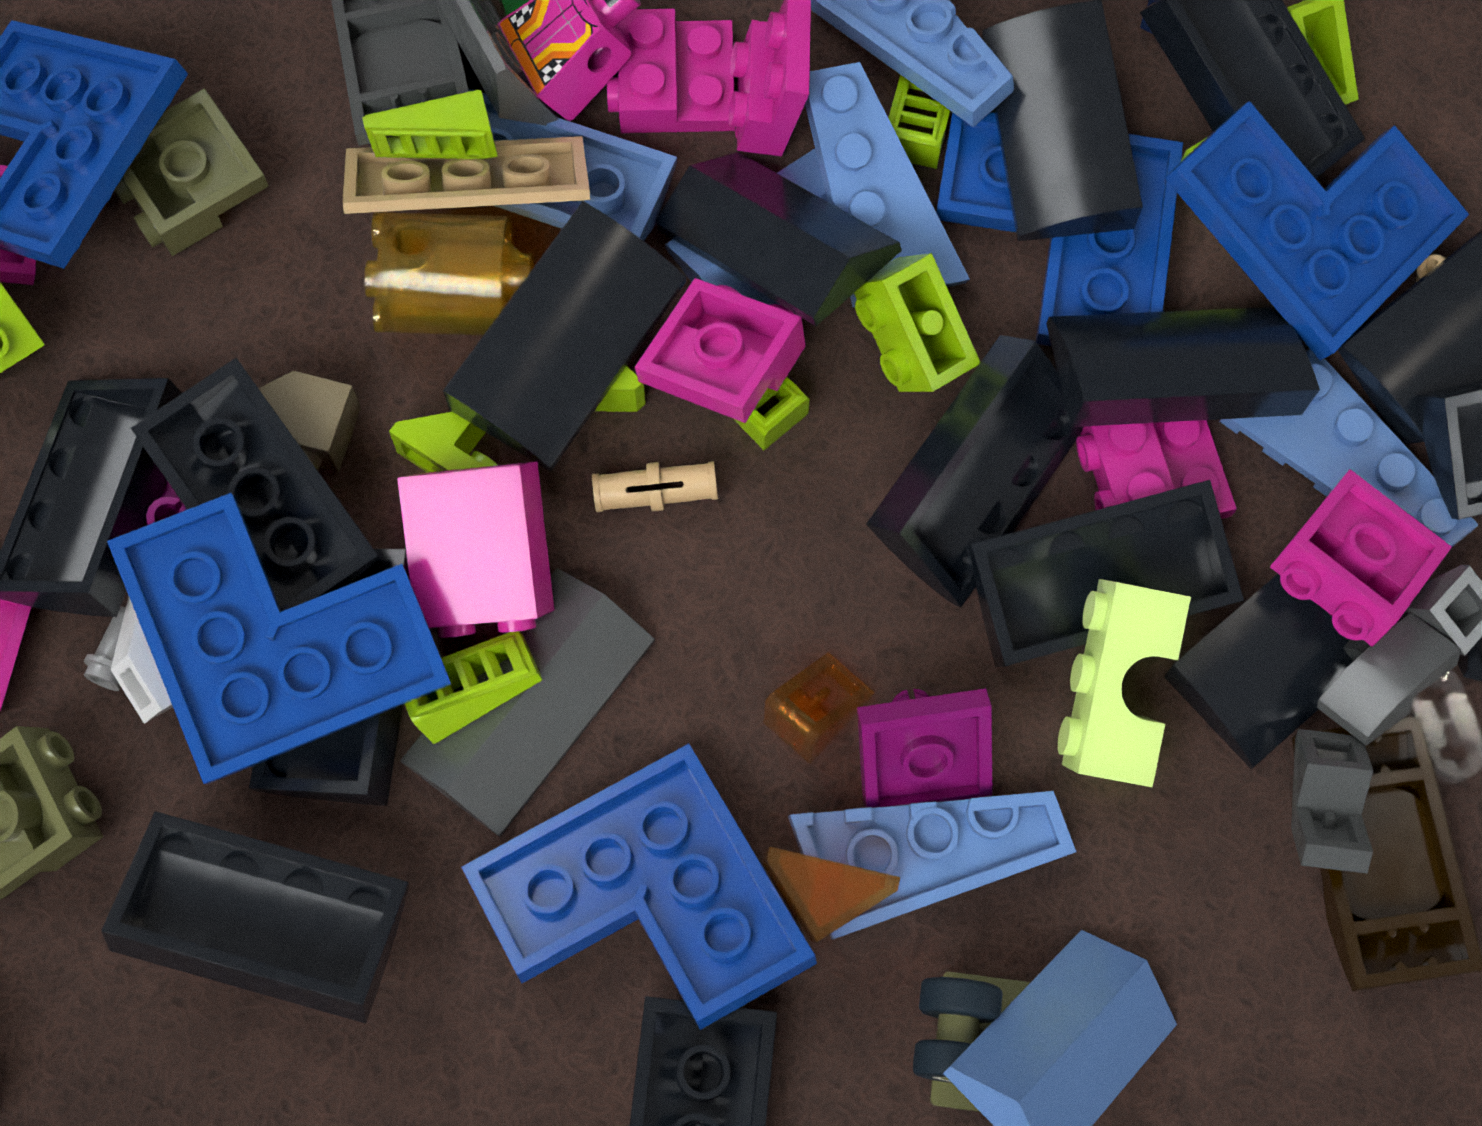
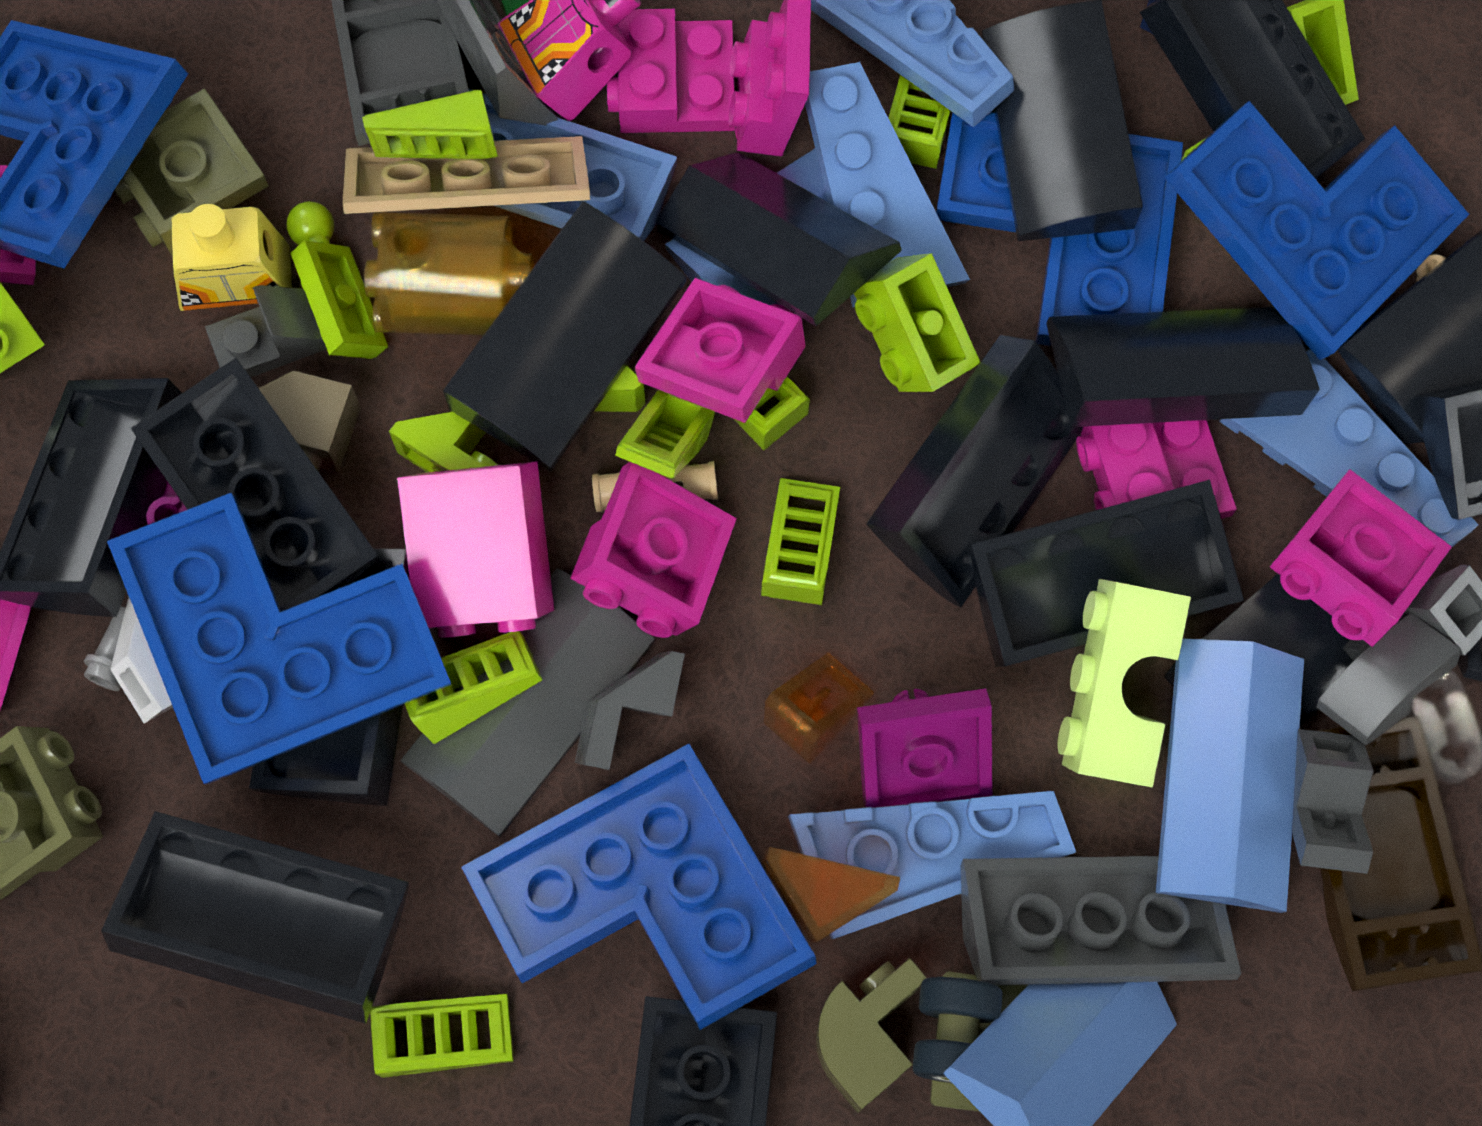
(226, 255): none -> light yellow torso
(268, 335): none -> dark grey slope
(332, 285): none -> lime plate
(384, 1042): none -> lime slope
(646, 689): none -> dark grey slope
(654, 552): none -> dark pink plate
(666, 434): none -> lime slope
(791, 584): none -> lime slope
(851, 1042): none -> olive brick
(1088, 924): none -> dark grey slope
(1231, 774): none -> medium blue slope

